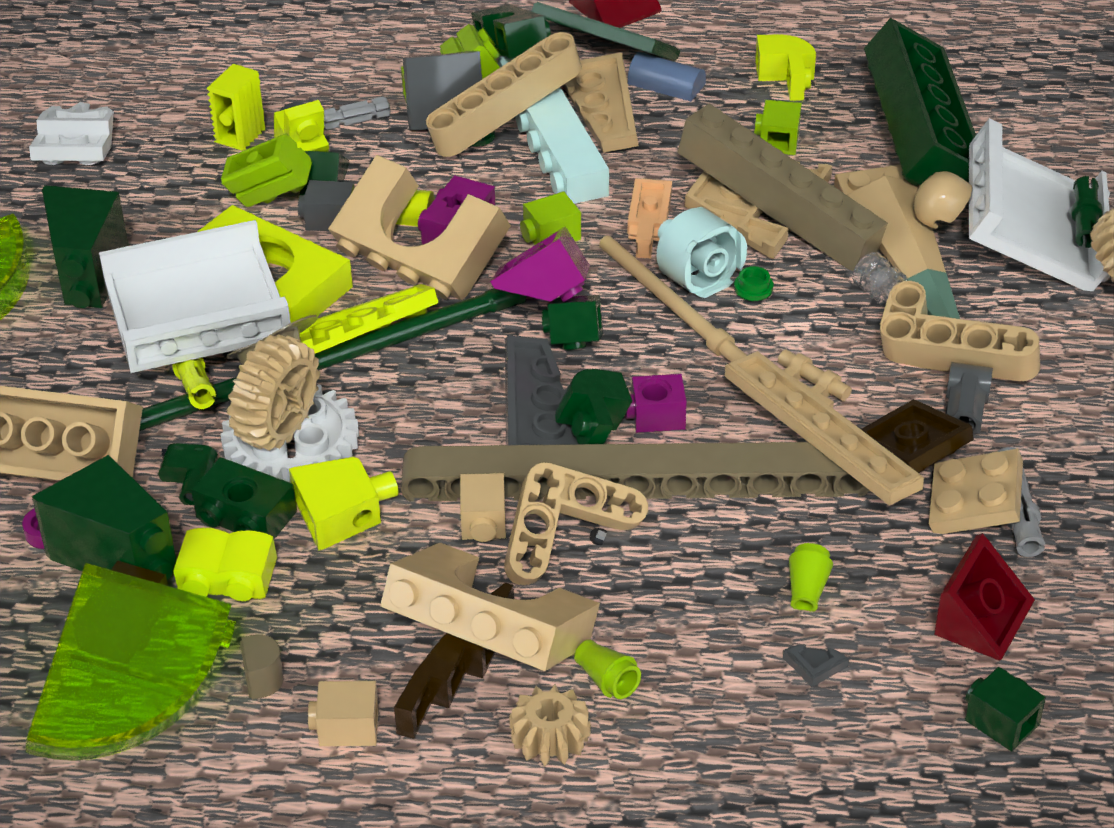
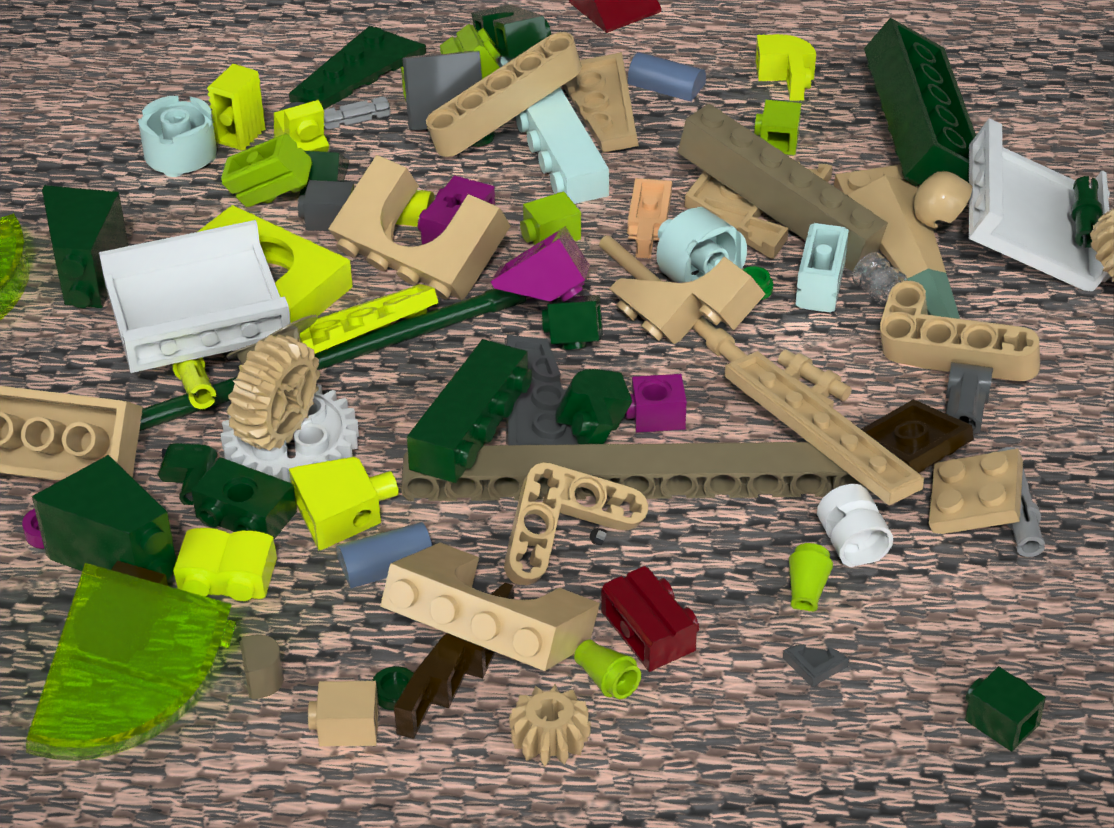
(73, 135): white plate -> none
(177, 135): none -> light aqua brick
(356, 65): none -> dark green wing
(370, 557): none -> sand blue brick
(391, 684): none -> dark green tile
(468, 411): none -> dark green brick
(482, 506): tan brick -> none
(607, 31): tile -> none
(649, 618): none -> dark red brick
(674, 307): none -> tan arch
(822, 267): none -> light aqua brick
(854, 525): none -> white wheel
(982, 602): dark red slope -> none

